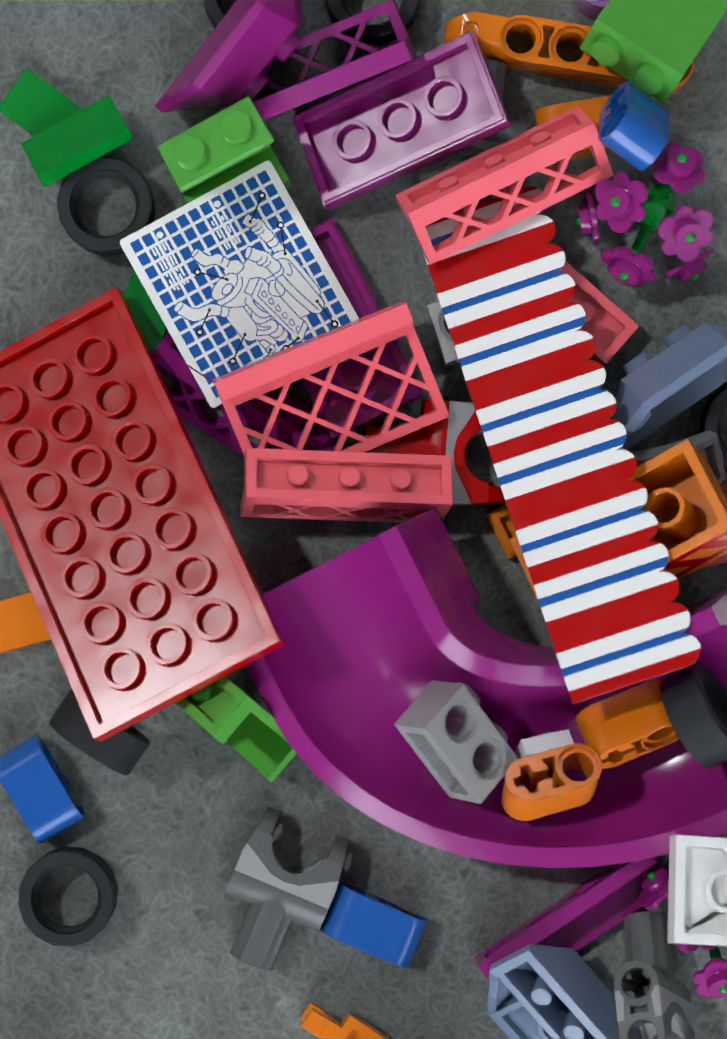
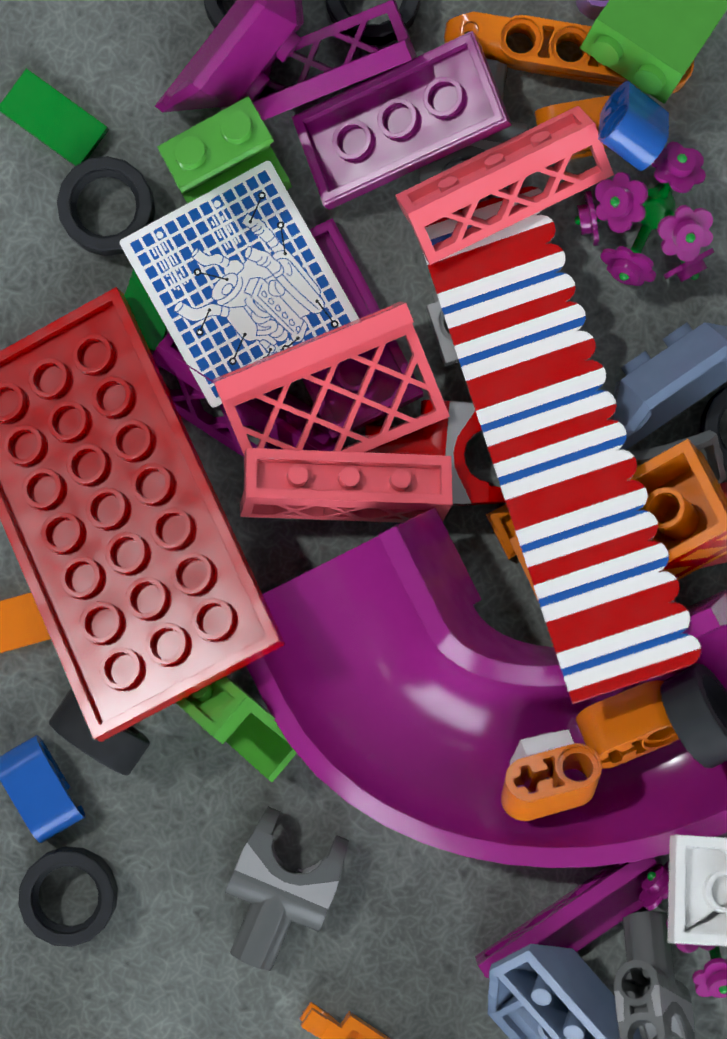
(76, 141): green tile -> none
(373, 925): blue beam -> none
(466, 750): light grey brick -> none
(603, 318): coral plate -> none

